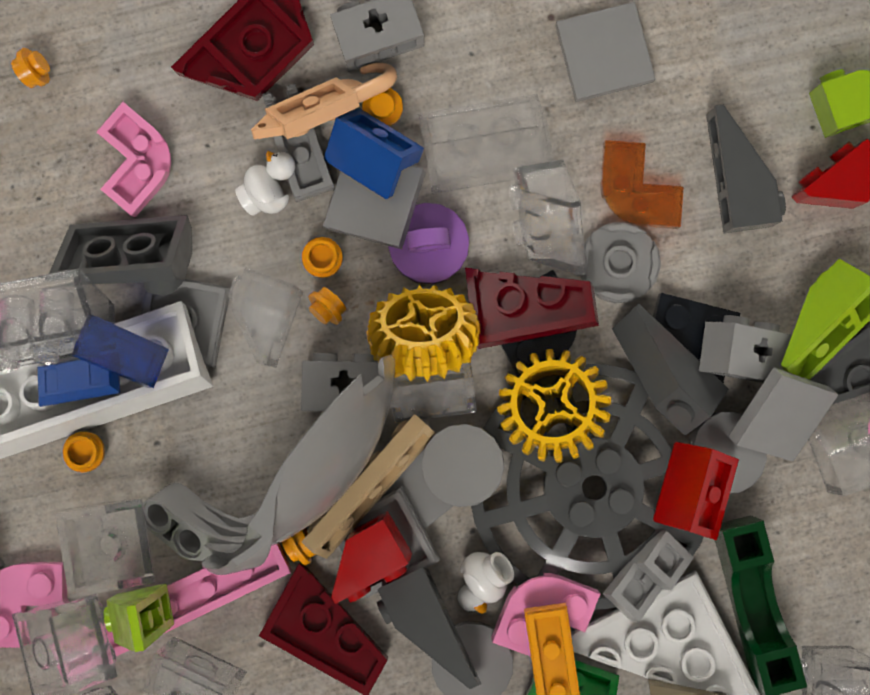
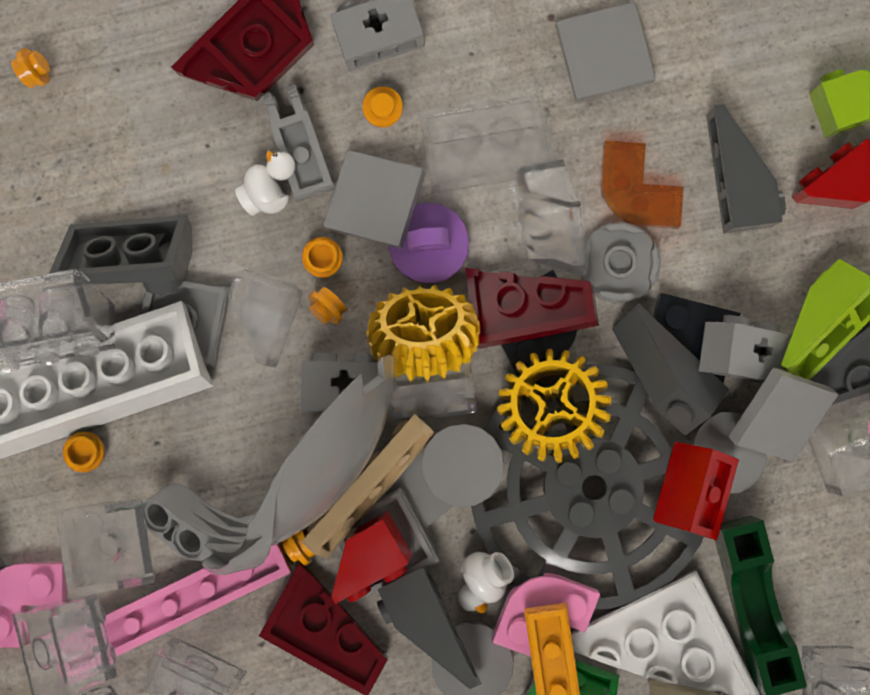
(74, 382): blue tile -> none
(120, 351): clear blue tile -> none
(139, 616): lime slope -> none
(146, 162): bright pink plate -> none
(322, 103): light nougat plate -> none
(370, 151): blue panel -> none
(650, 571): light grey slope -> none

